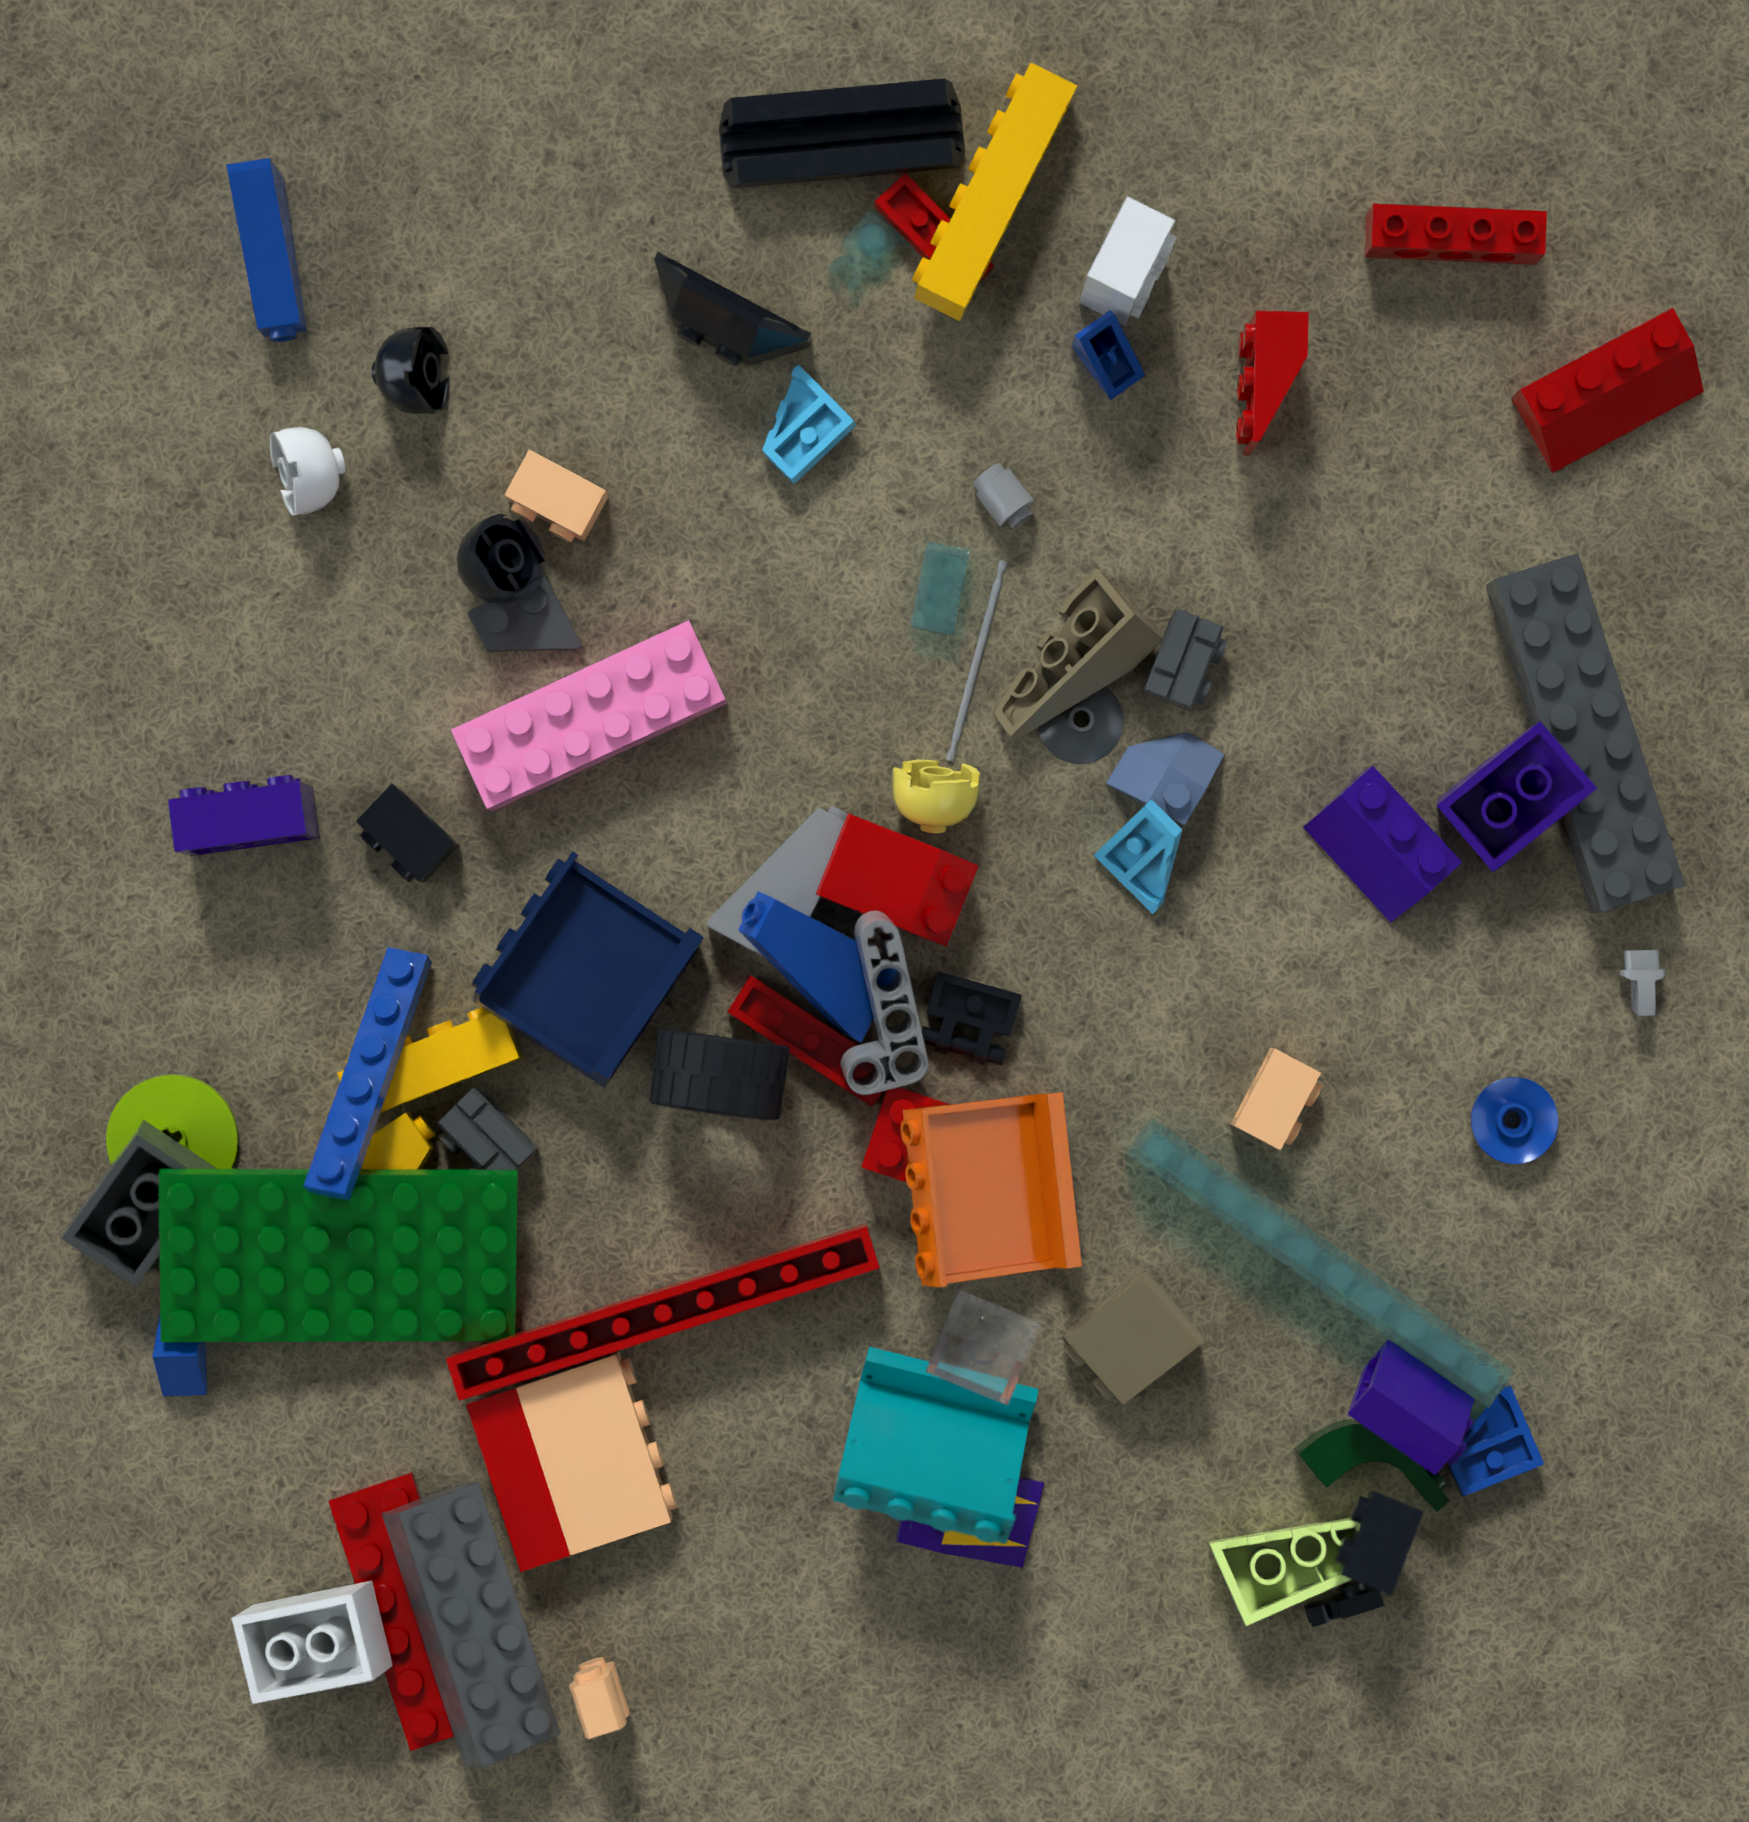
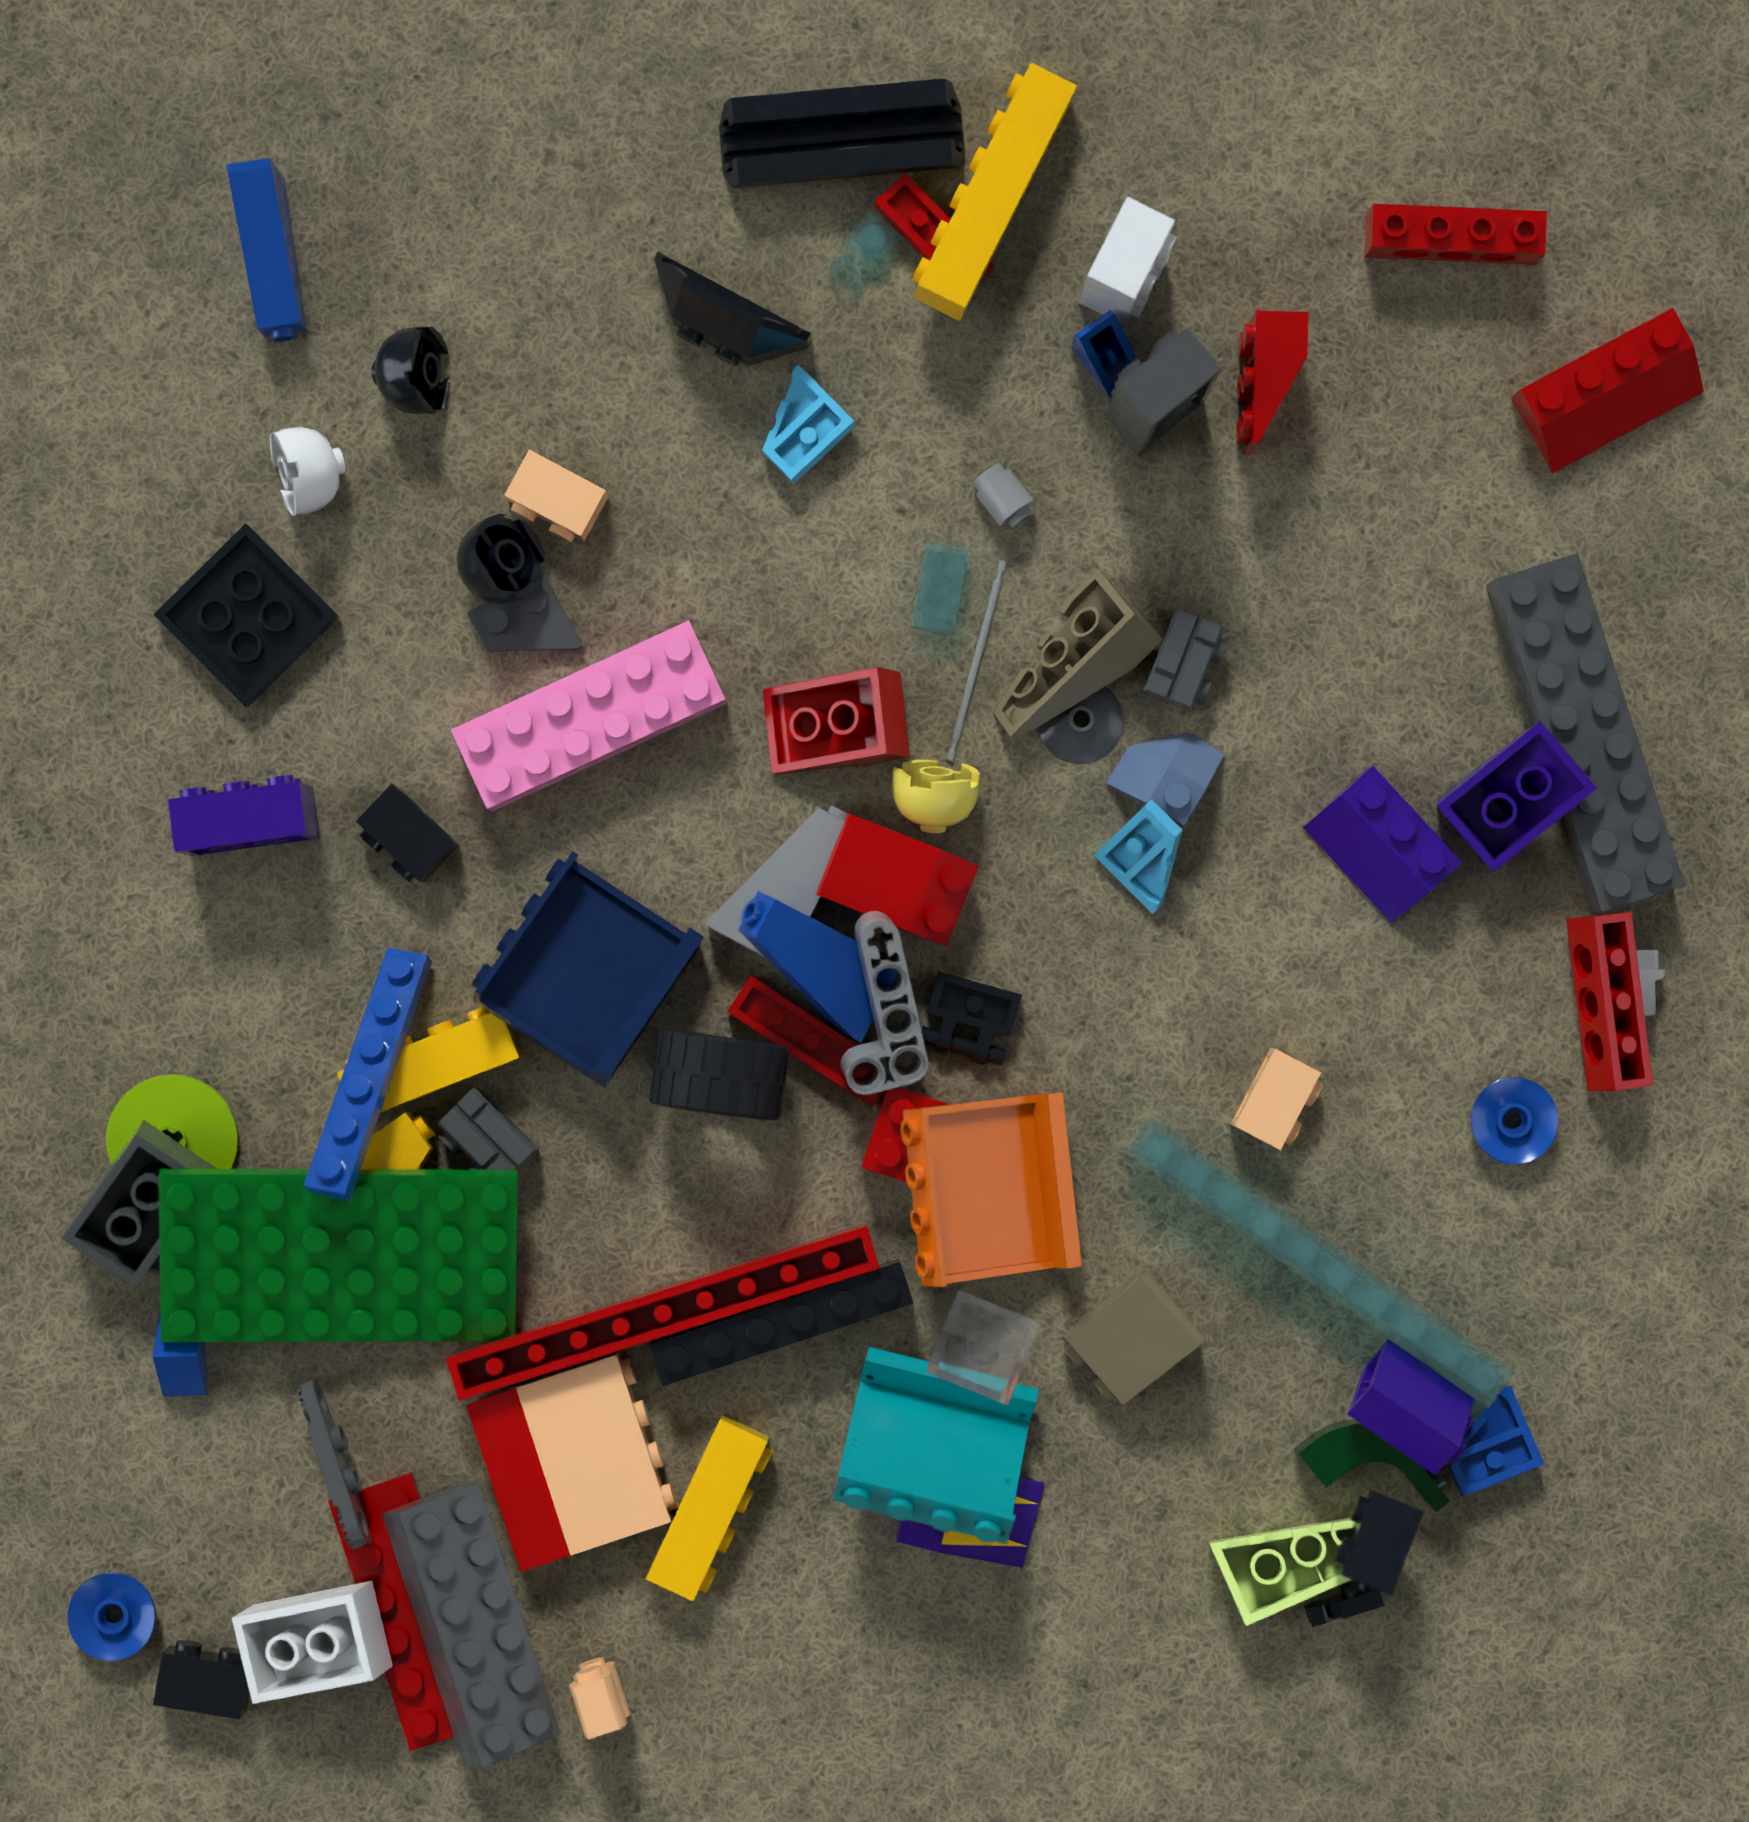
(96, 1632): none -> blue dish
(202, 1680): none -> black brick
(246, 615): none -> black plate
(340, 1479): none -> dark grey plate
(708, 1507): none -> yellow brick
(780, 1323): none -> black brick
(836, 721): none -> red slope
(1162, 390): none -> dark grey brick
(1609, 1002): none -> red brick

